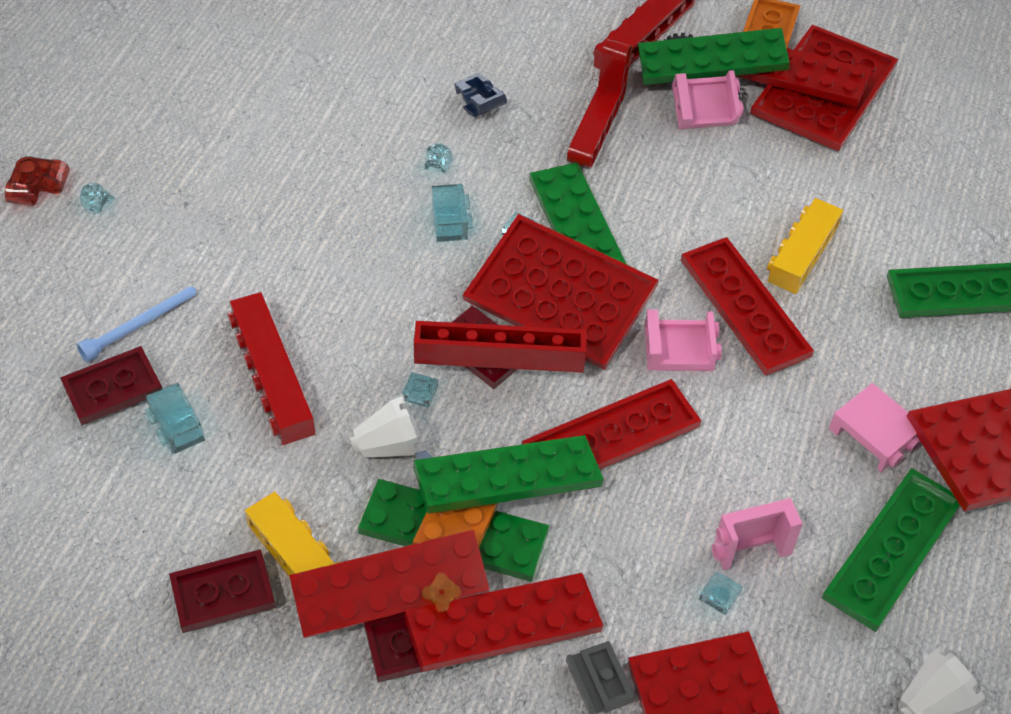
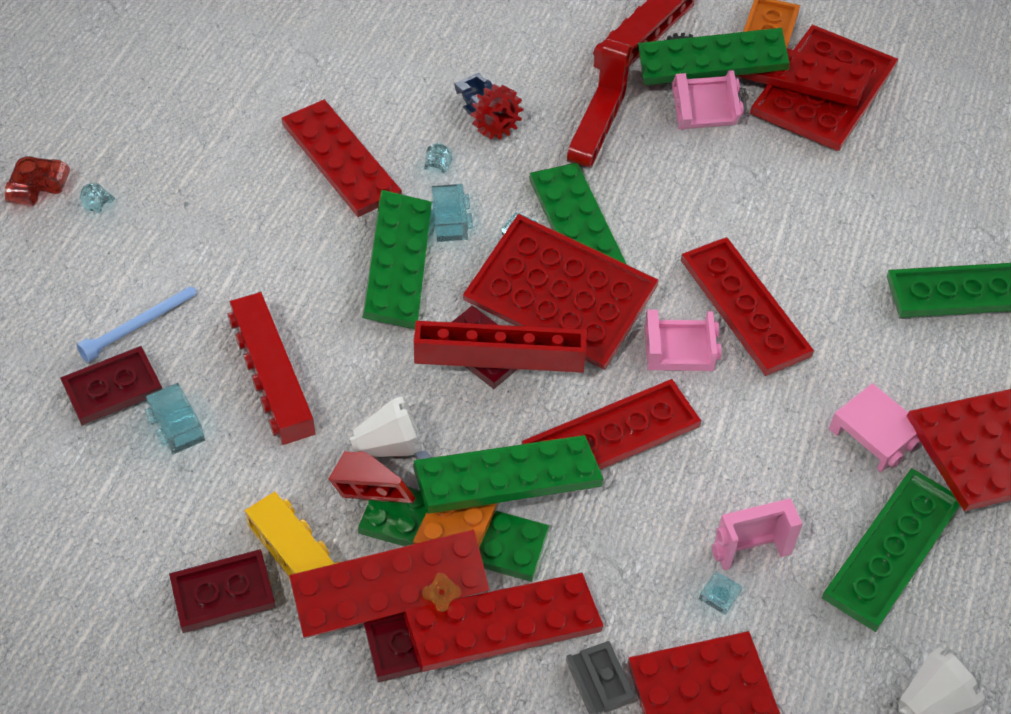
(340, 156): none -> red plate
(364, 477): none -> red slope
(397, 260): none -> green plate
(420, 389): clear light blue plate -> none
(497, 111): none -> red gear
(804, 246): yellow brick -> none

